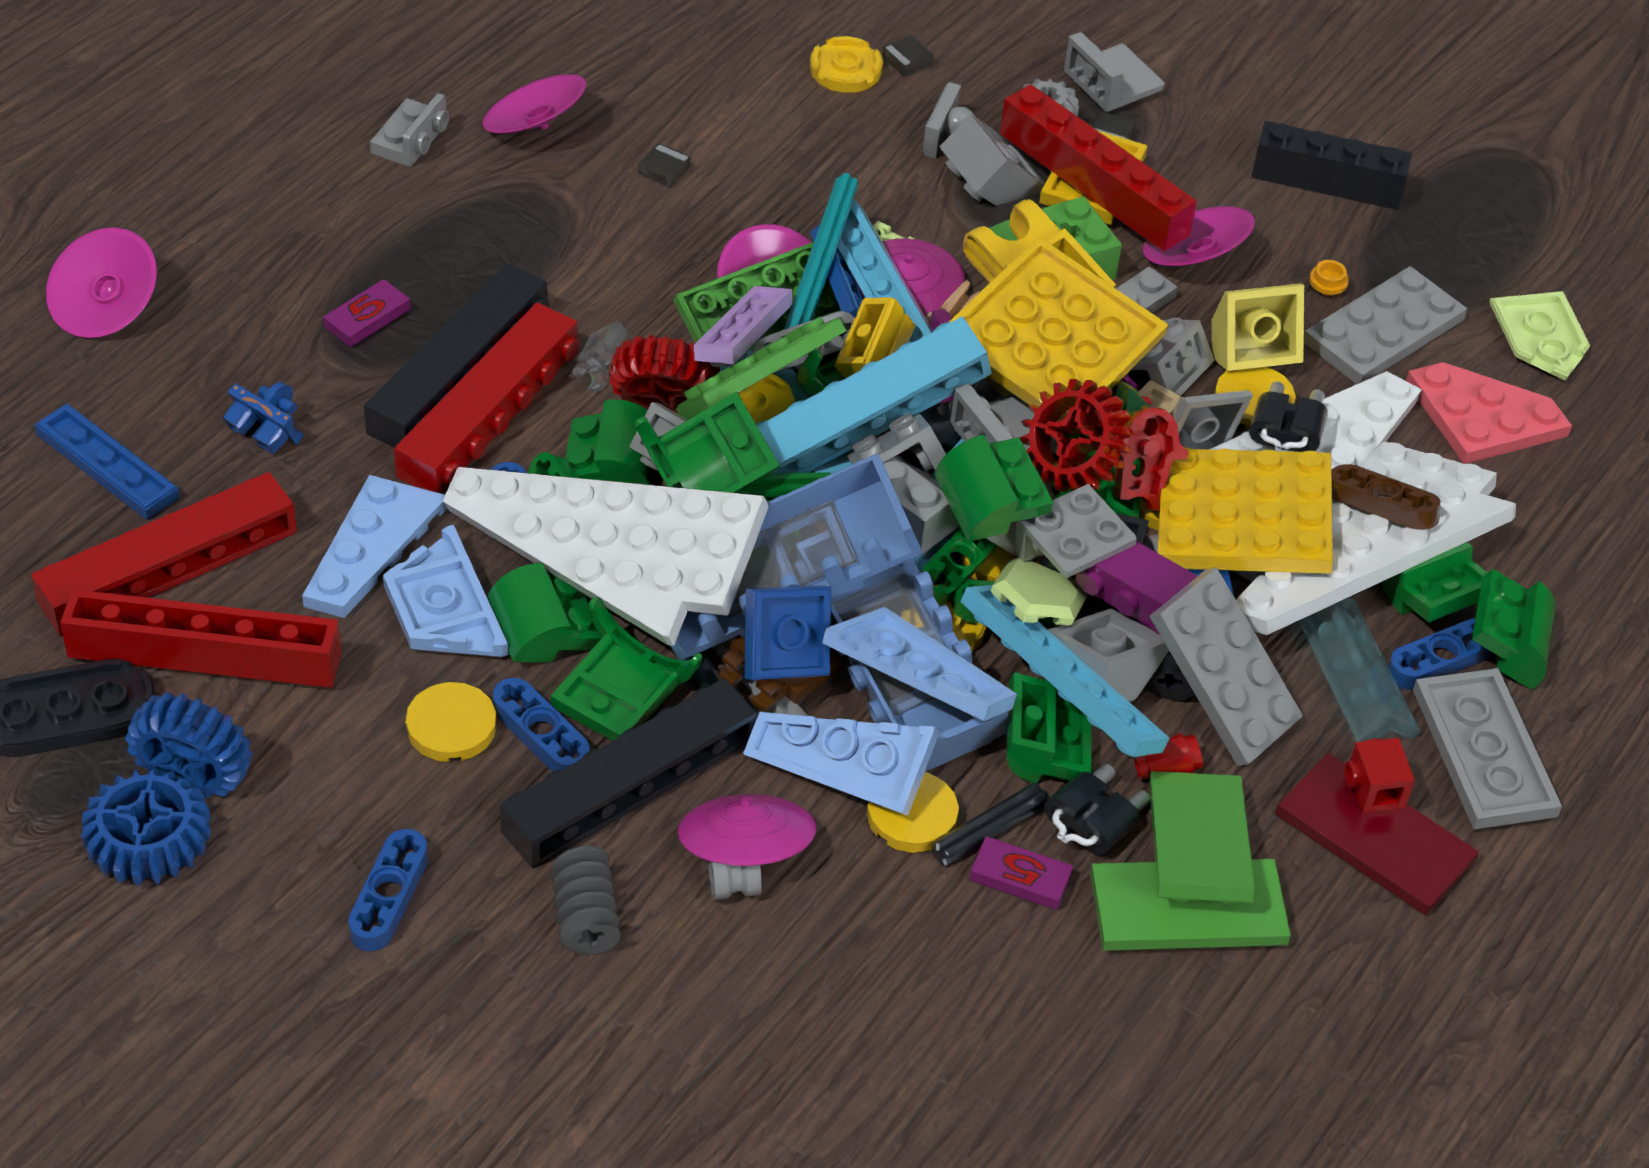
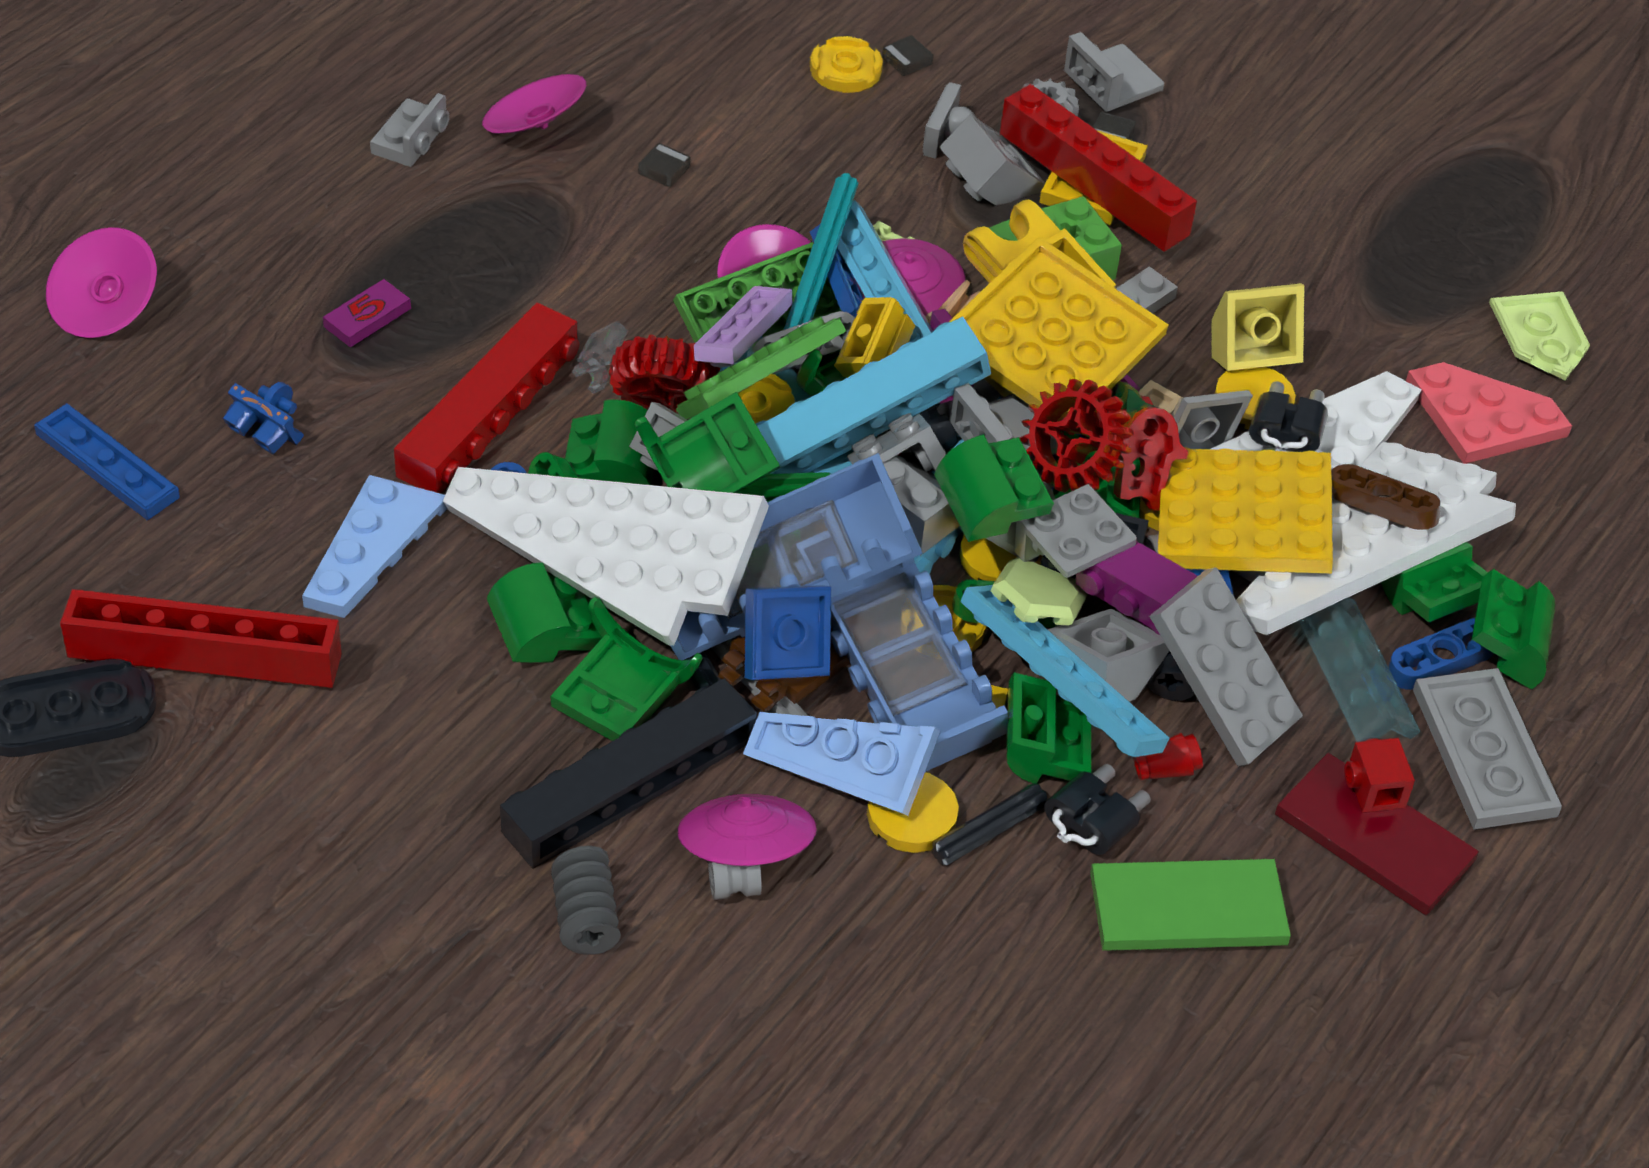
(146, 826): blue gear -> none
(172, 547): red brick -> none
(191, 742): blue gear -> none
(389, 908): blue beam -> none
(443, 601): light blue wing -> none
(451, 721): yellow tile -> none
(452, 353): black brick -> none
(537, 710): blue beam -> none
(913, 657): light blue wing -> none
(956, 573): green beam -> none
(1021, 873): magenta tile -> none
(1178, 356): light grey bracket -> none
(1201, 837): bright green tile -> none
(1212, 235): dark pink hat -> none
(1329, 277): light orange plate -> none
(1331, 165): black brick -> none
(1384, 325): light grey plate -> none

